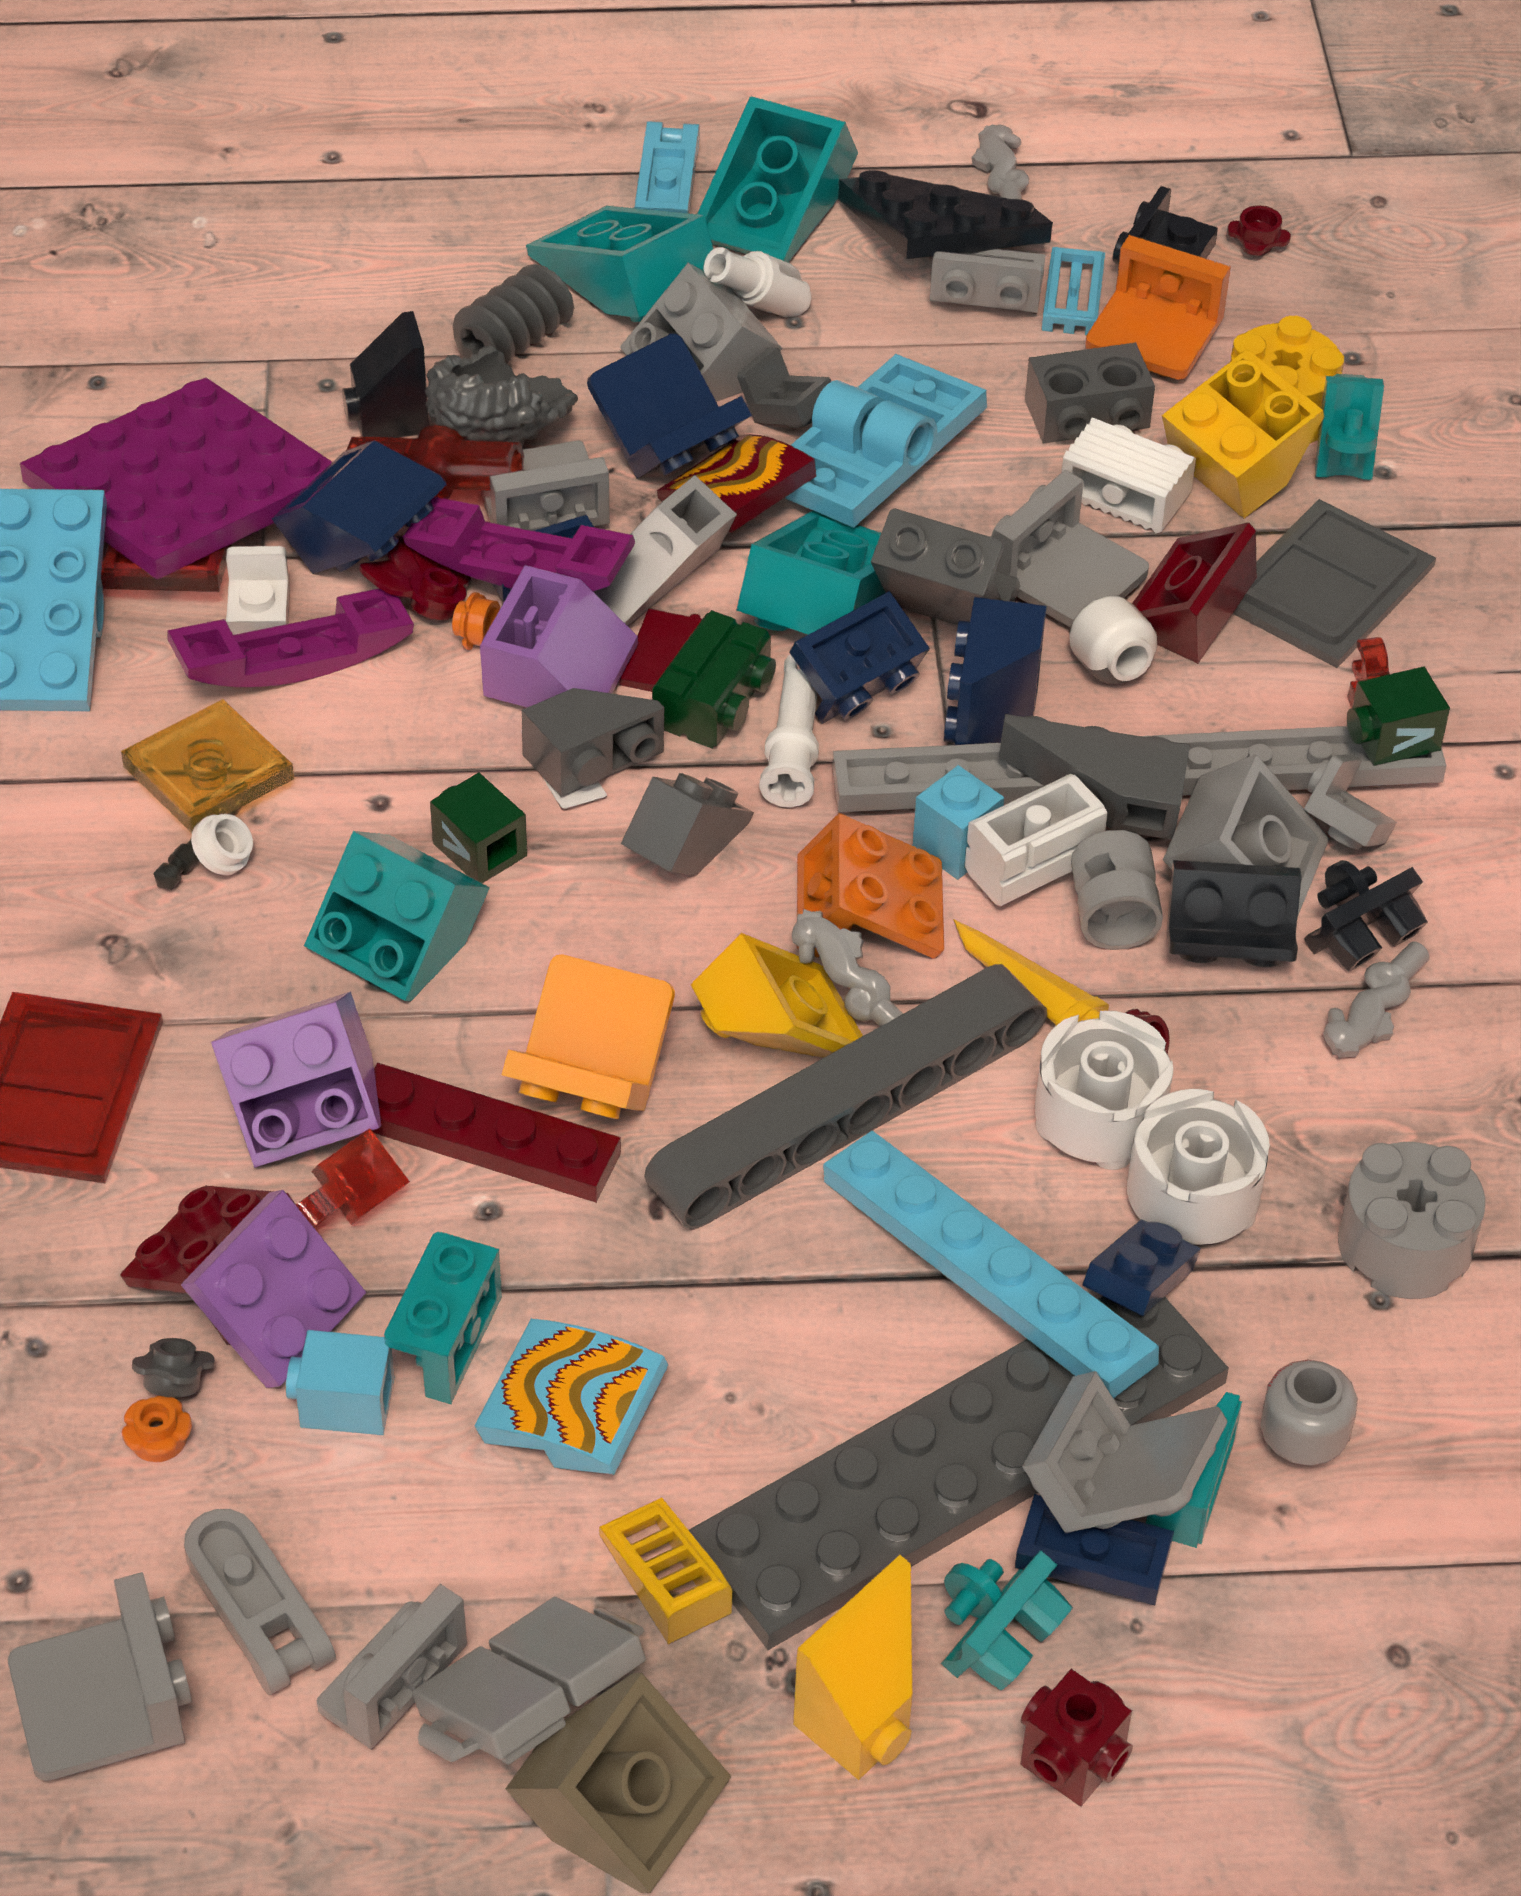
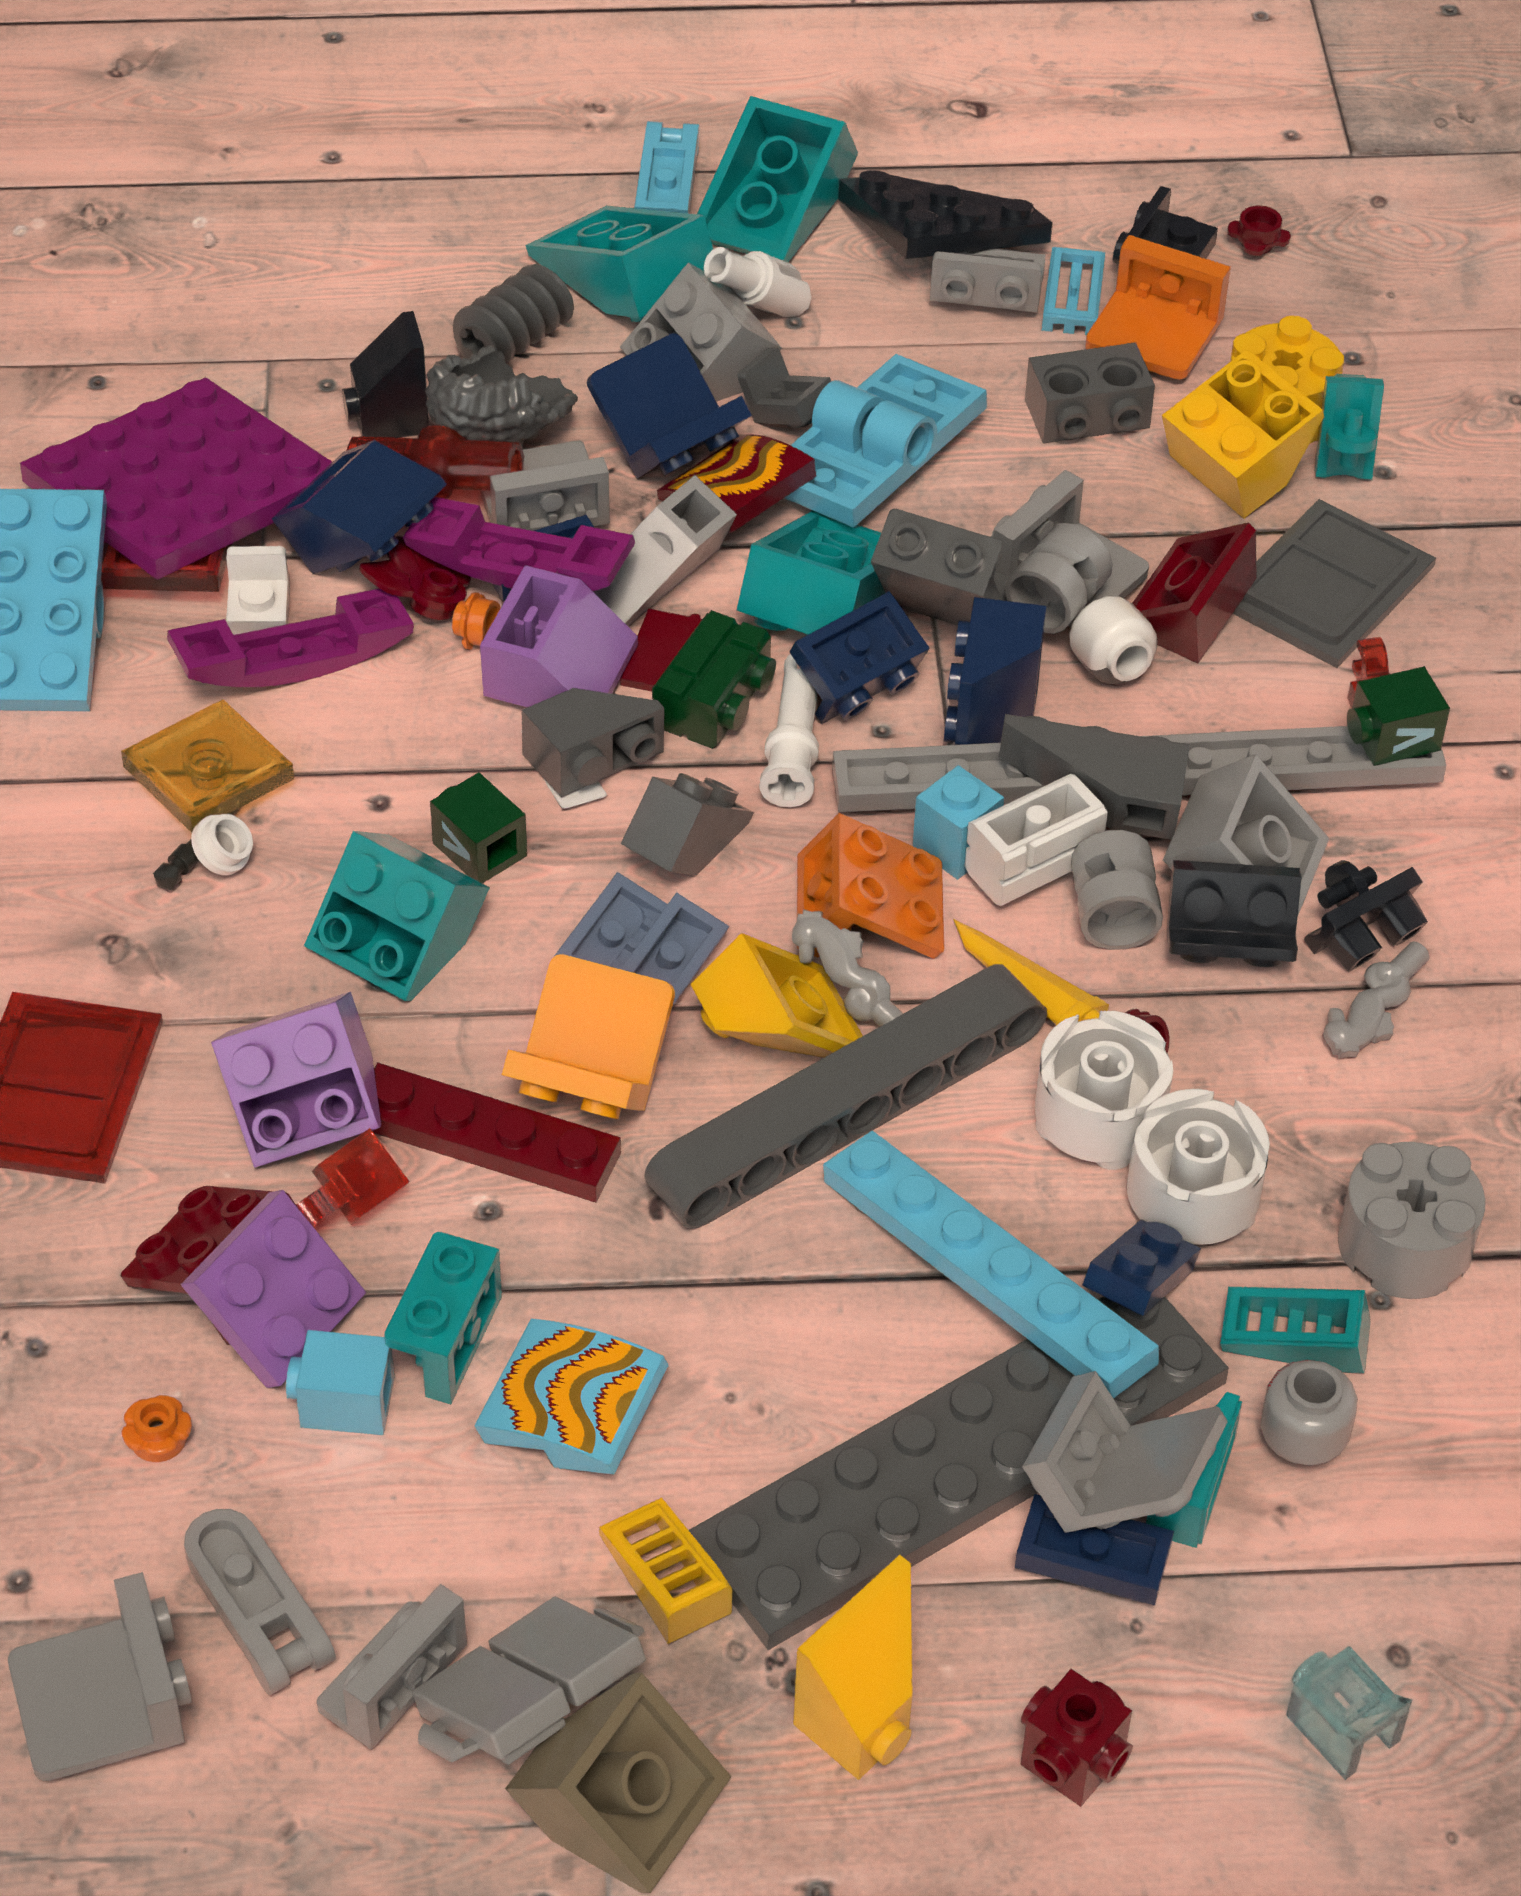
(172, 1367): dark grey plate -> none
(646, 935): none -> sand blue slope
(987, 1644): teal hips -> none
(997, 156): light grey animal -> none
(1061, 574): none -> light grey wheel
(1130, 474): white brick -> none
(1322, 1306): none -> teal slope
(1342, 1706): none -> clear light blue window
(1349, 818): light grey bracket -> none

